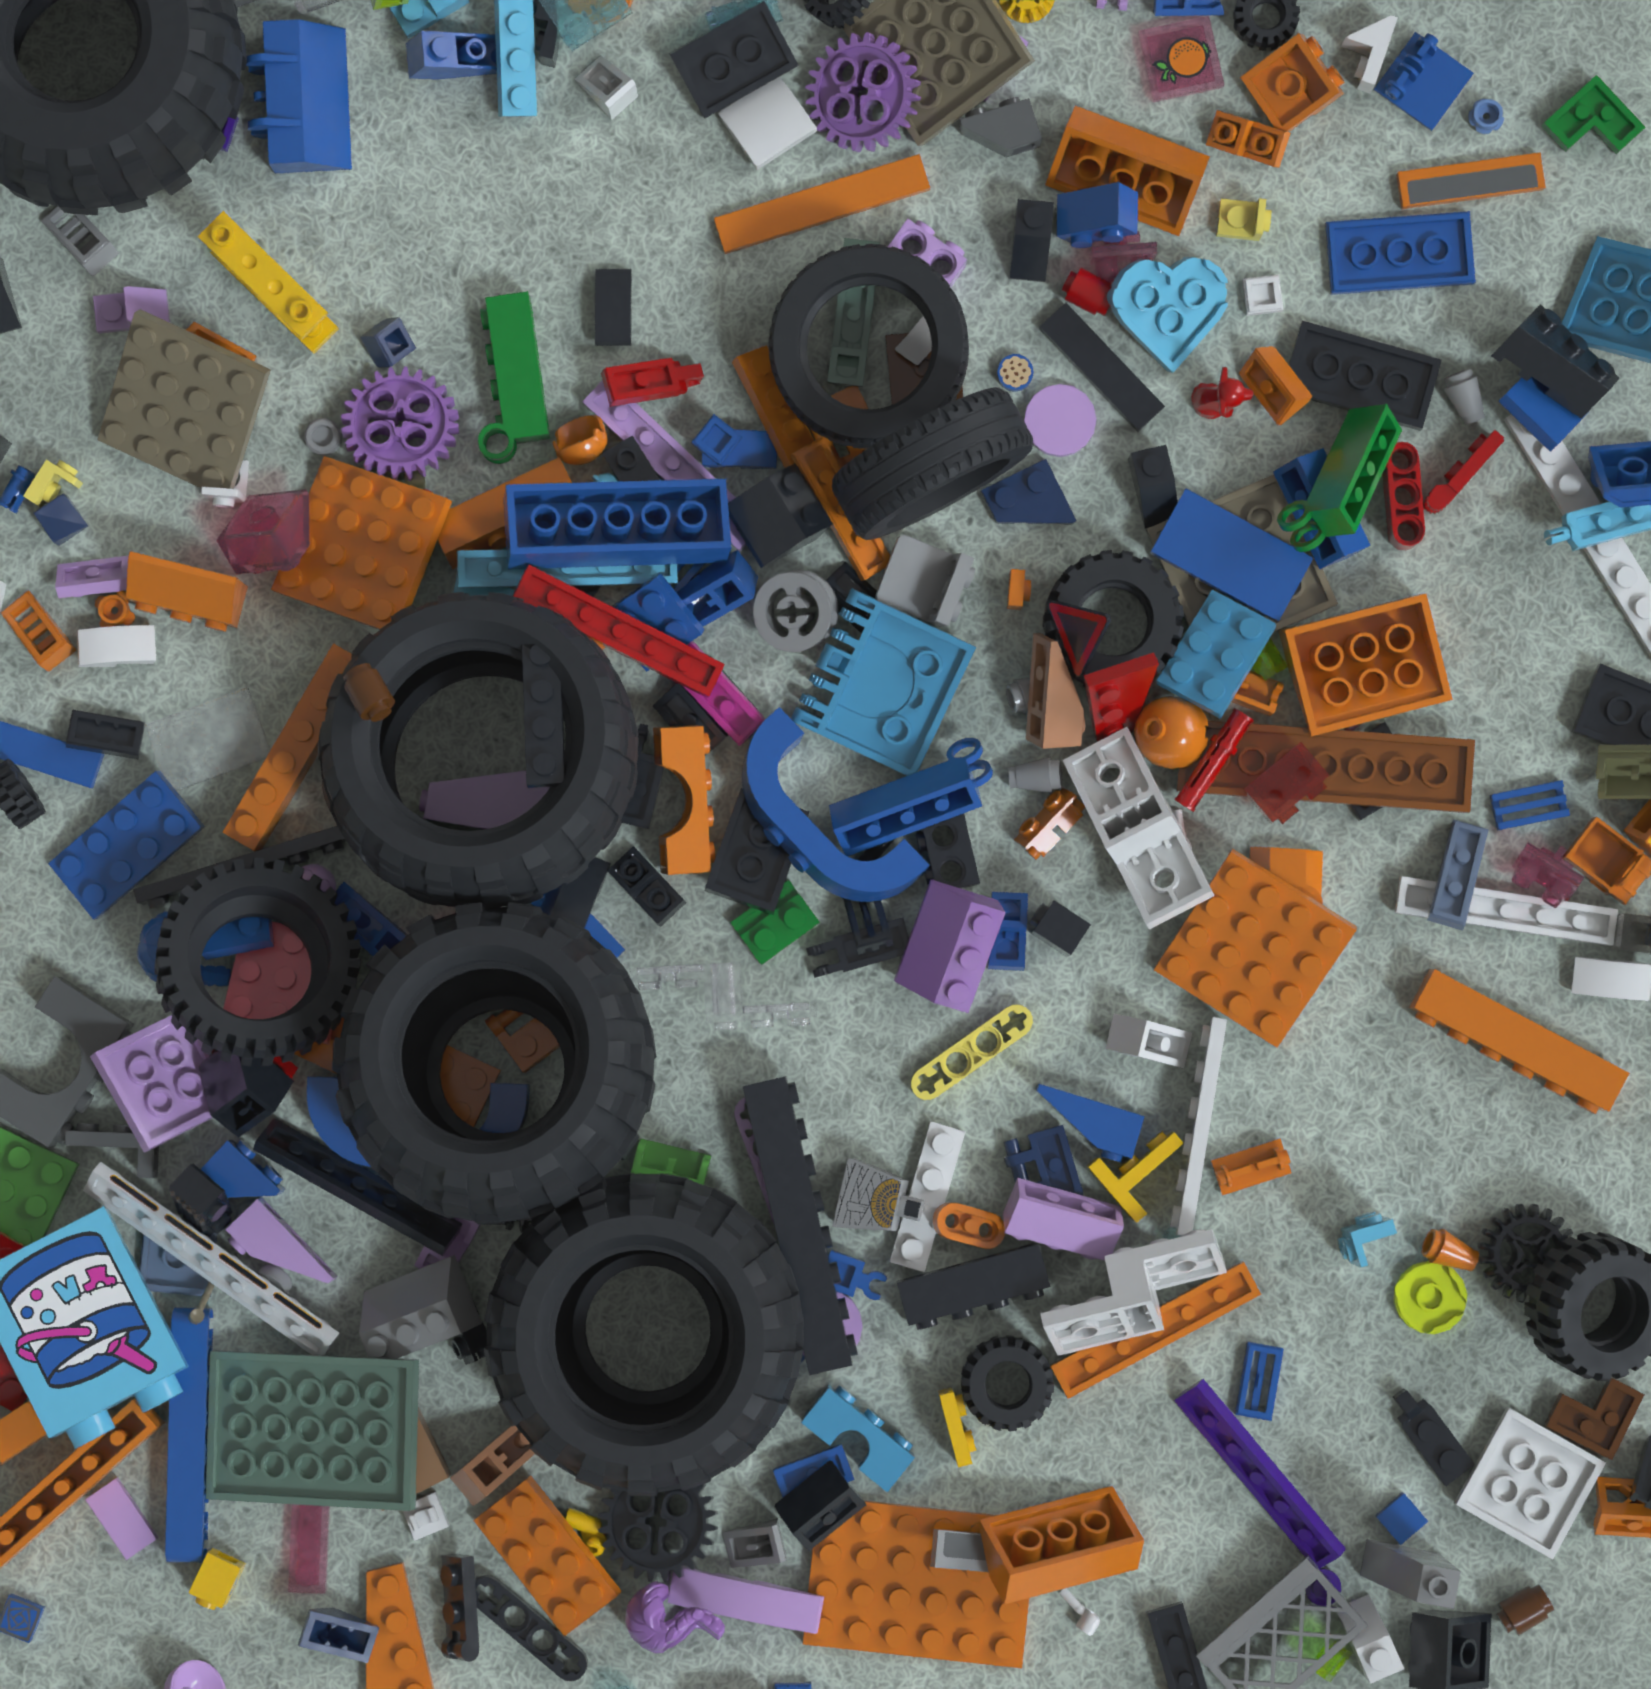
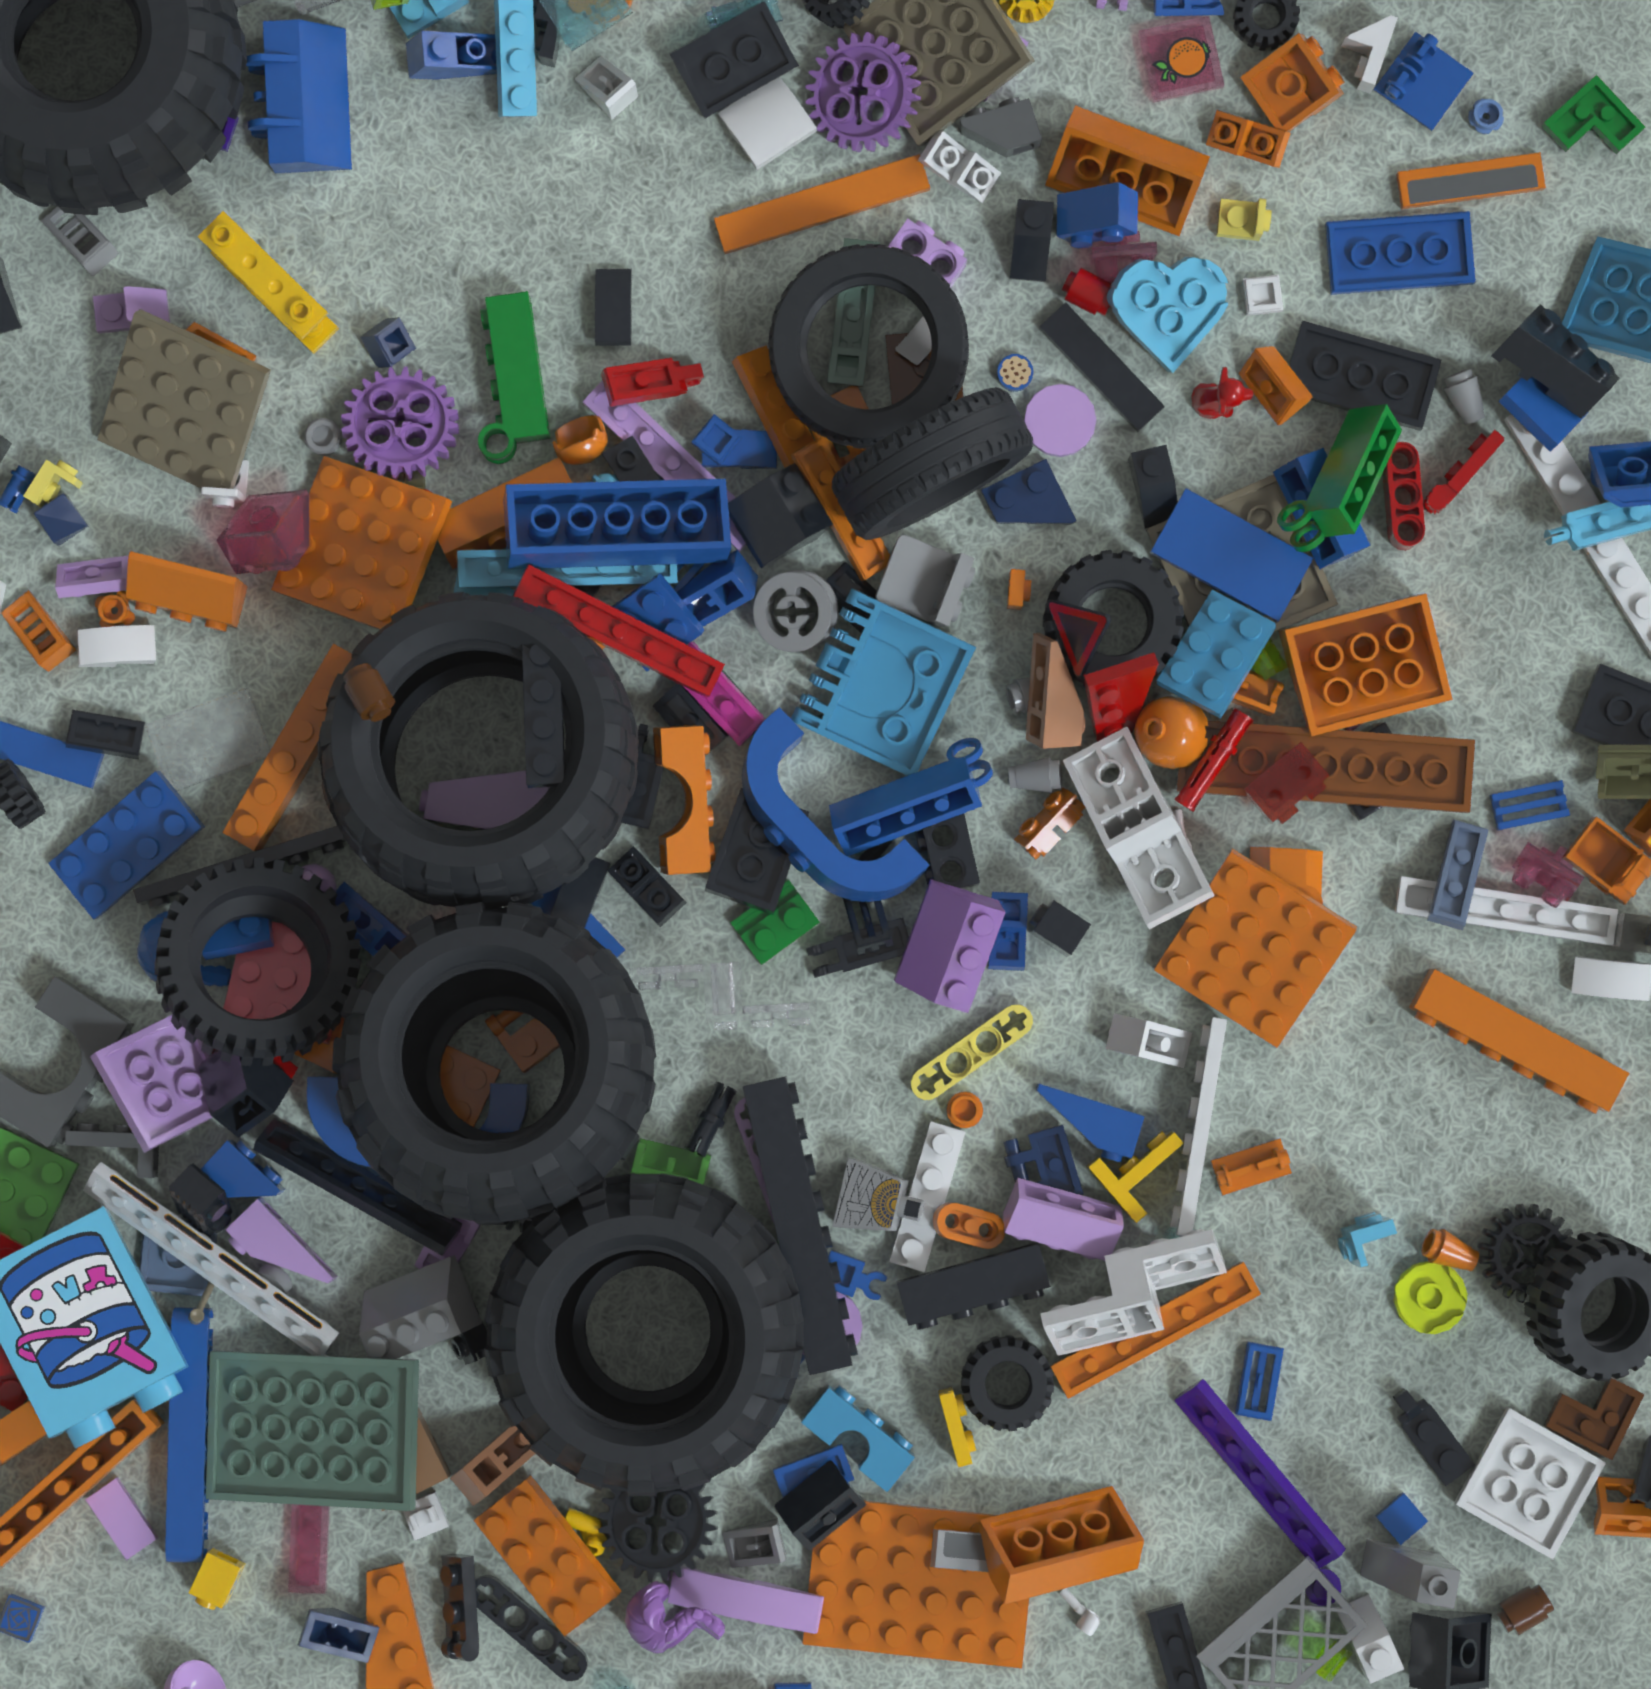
(710, 1119): none -> black pin
(959, 166): none -> white slope
(964, 1109): none -> orange plate

